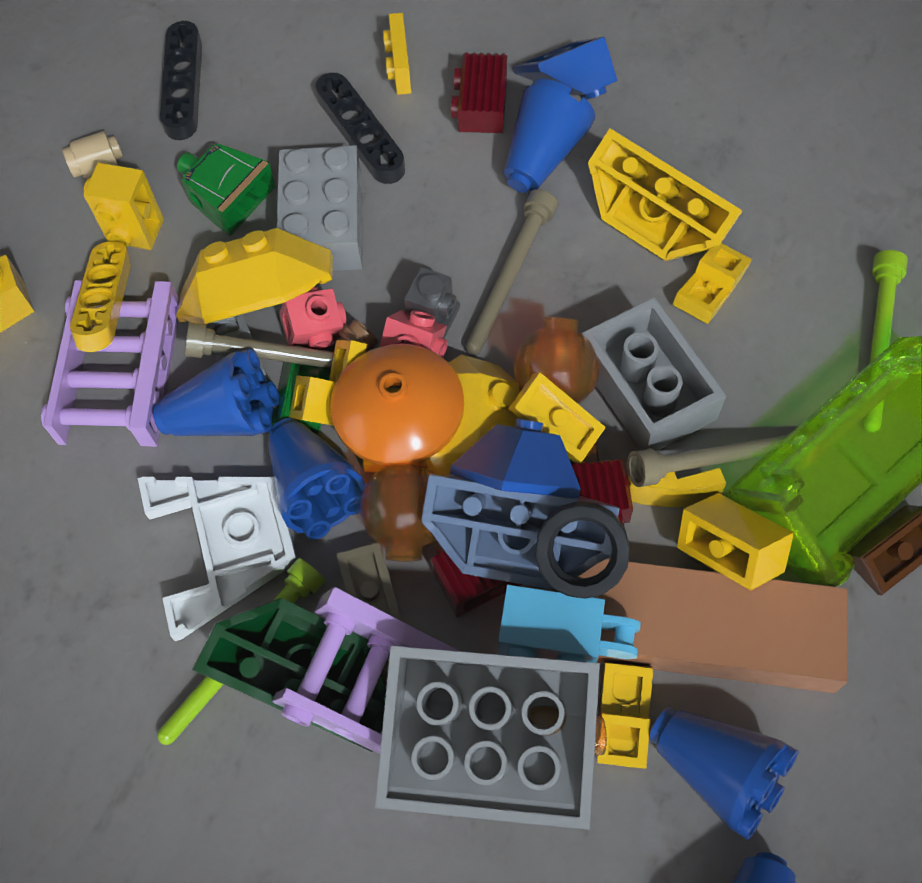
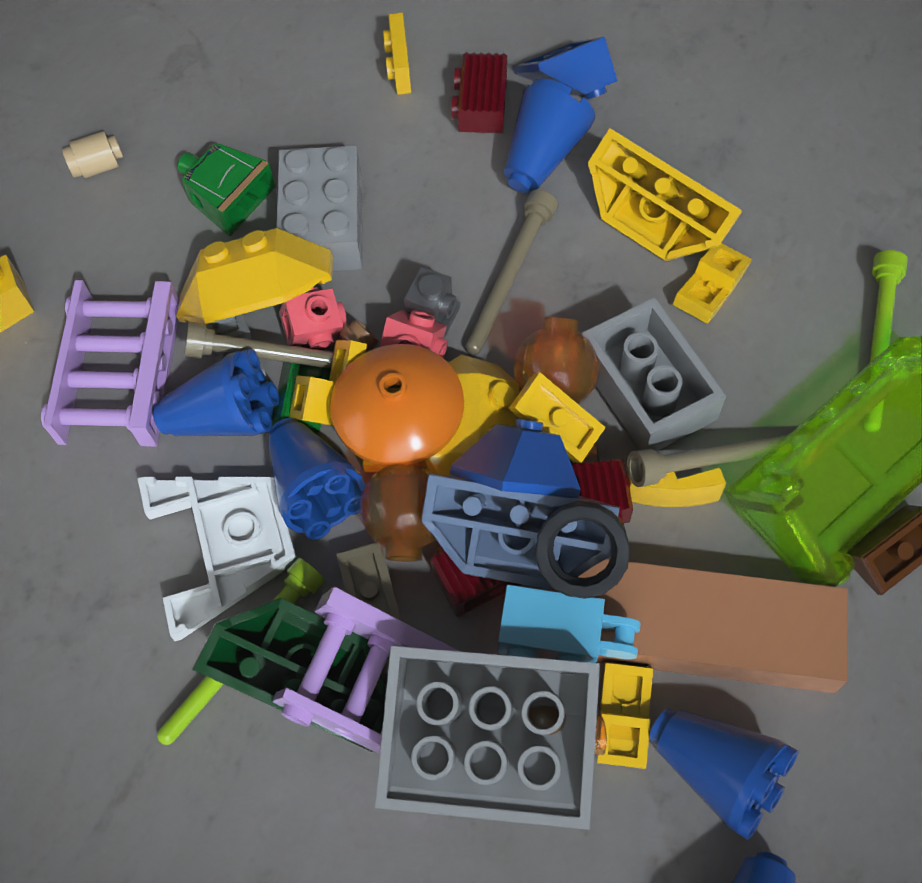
(96, 293): yellow beam -> none
(124, 205): yellow brick -> none
(181, 79): black beam -> none
(357, 128): black beam -> none
(734, 541): yellow brick -> none

